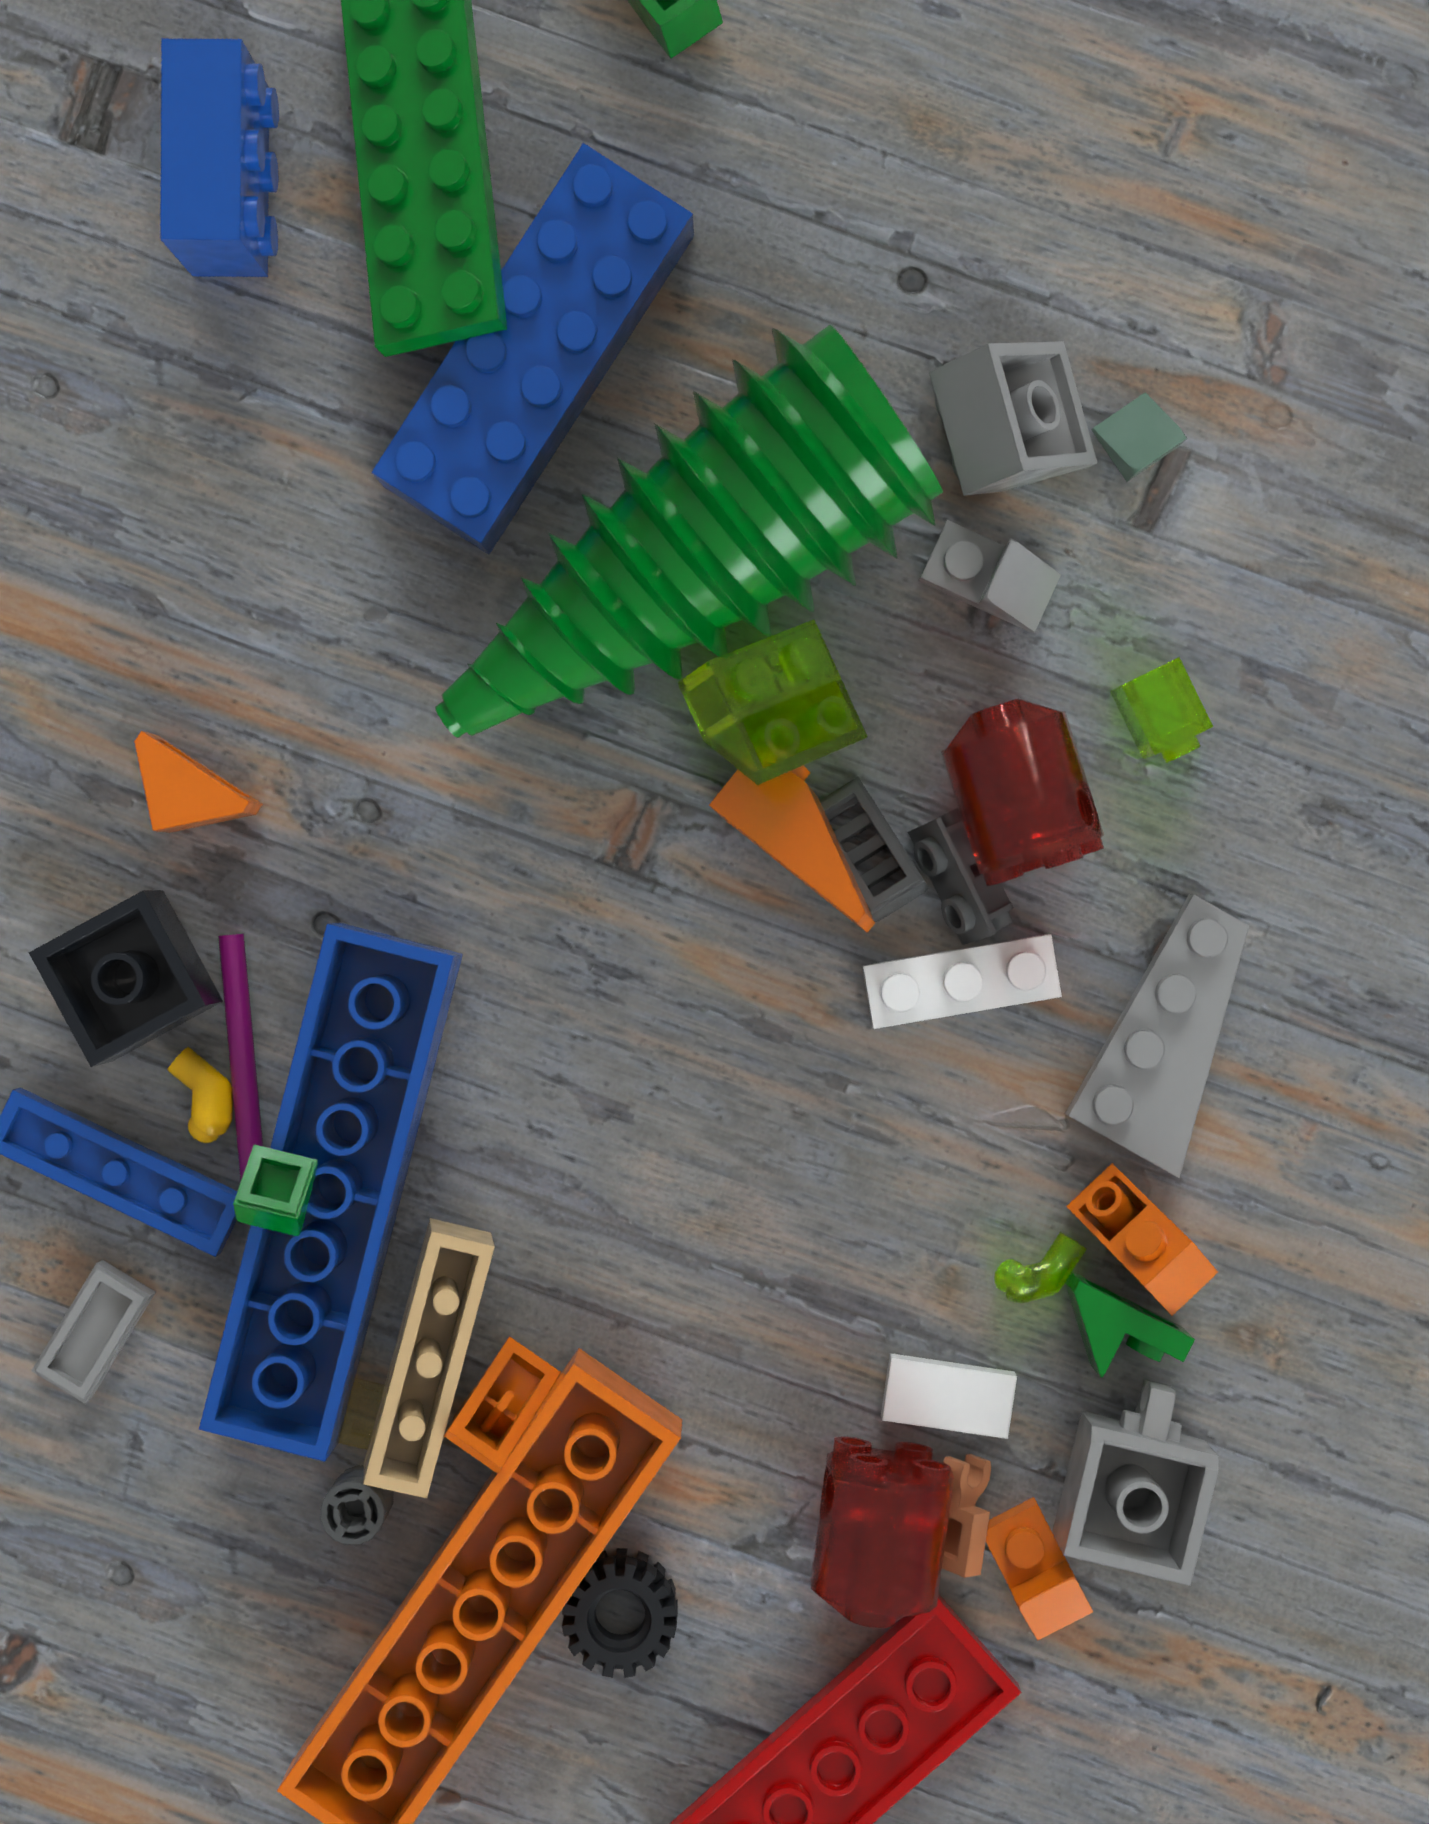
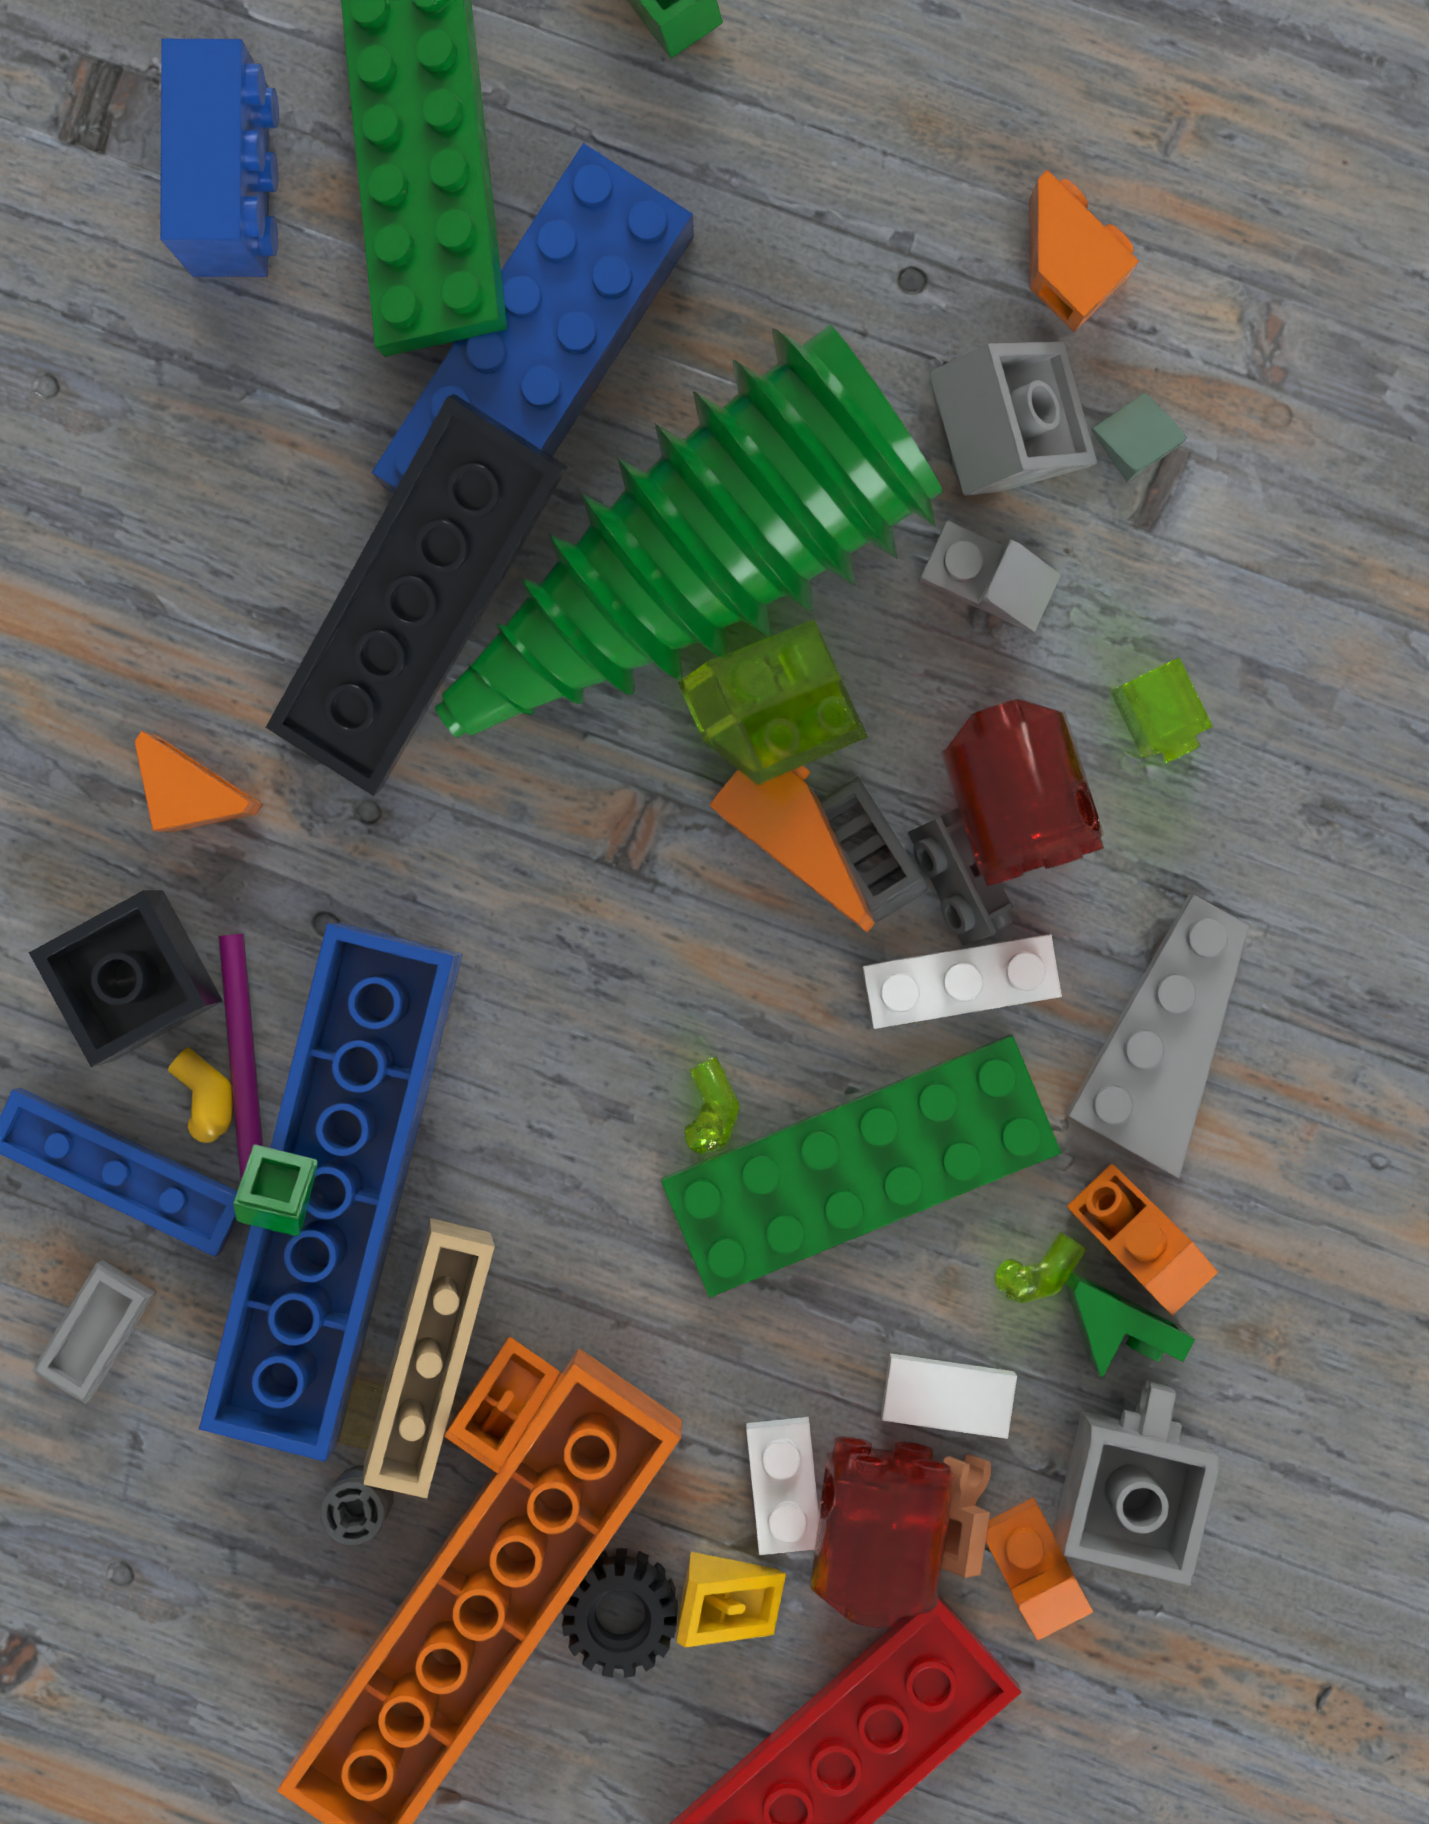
(415, 594): none -> black plate
(718, 1112): none -> clear neon green arm
(727, 1601): none -> yellow slope
(783, 1485): none -> white plate
(860, 1165): none -> green plate
(1071, 253): none -> orange slope

